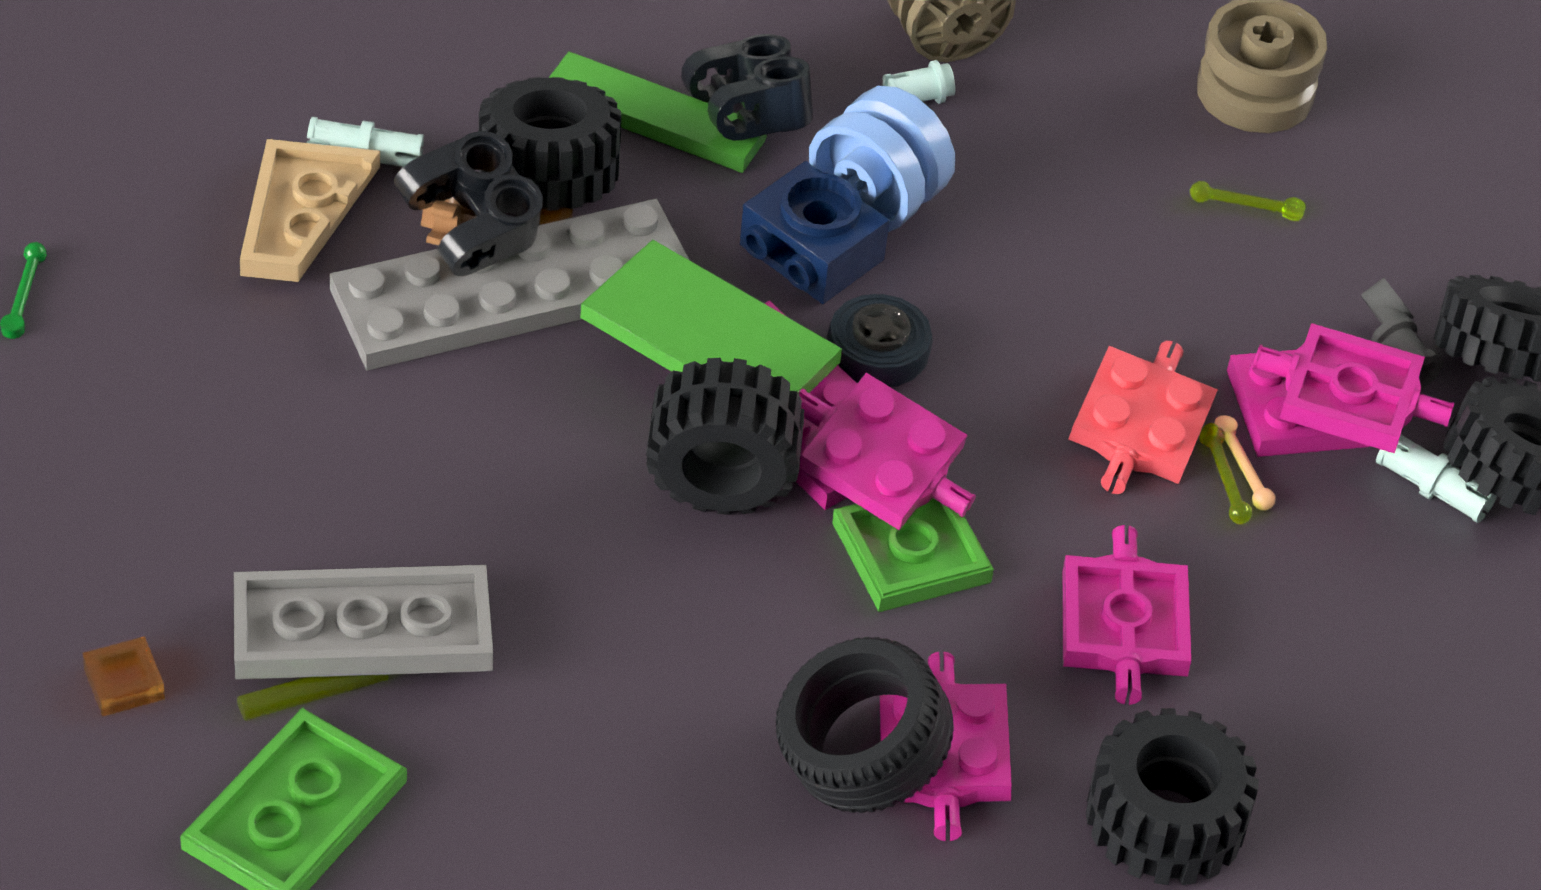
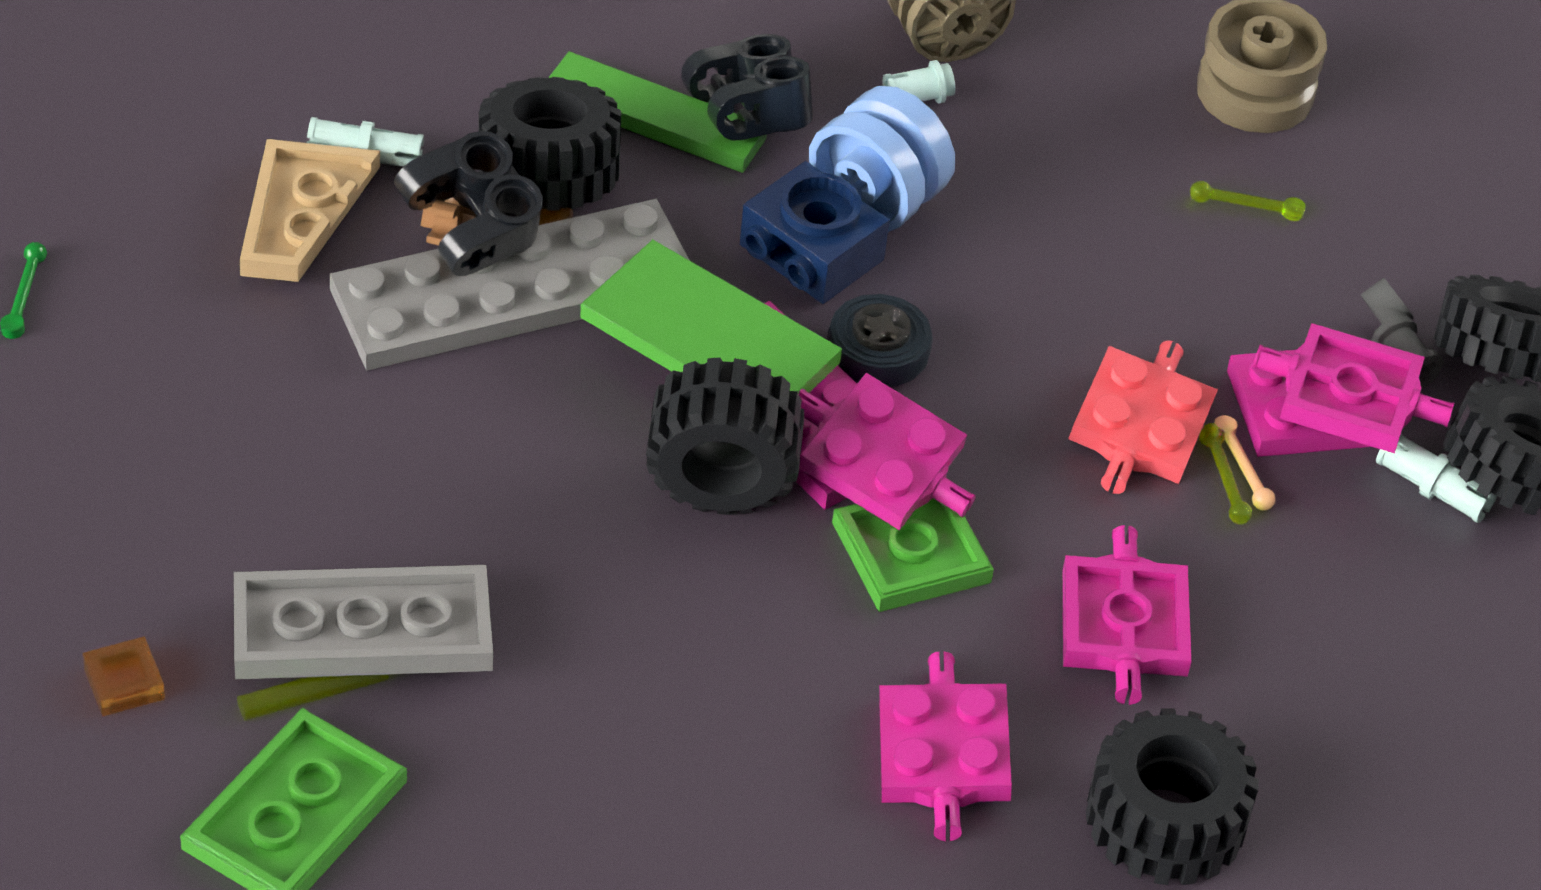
(896, 764): black tyre -> none

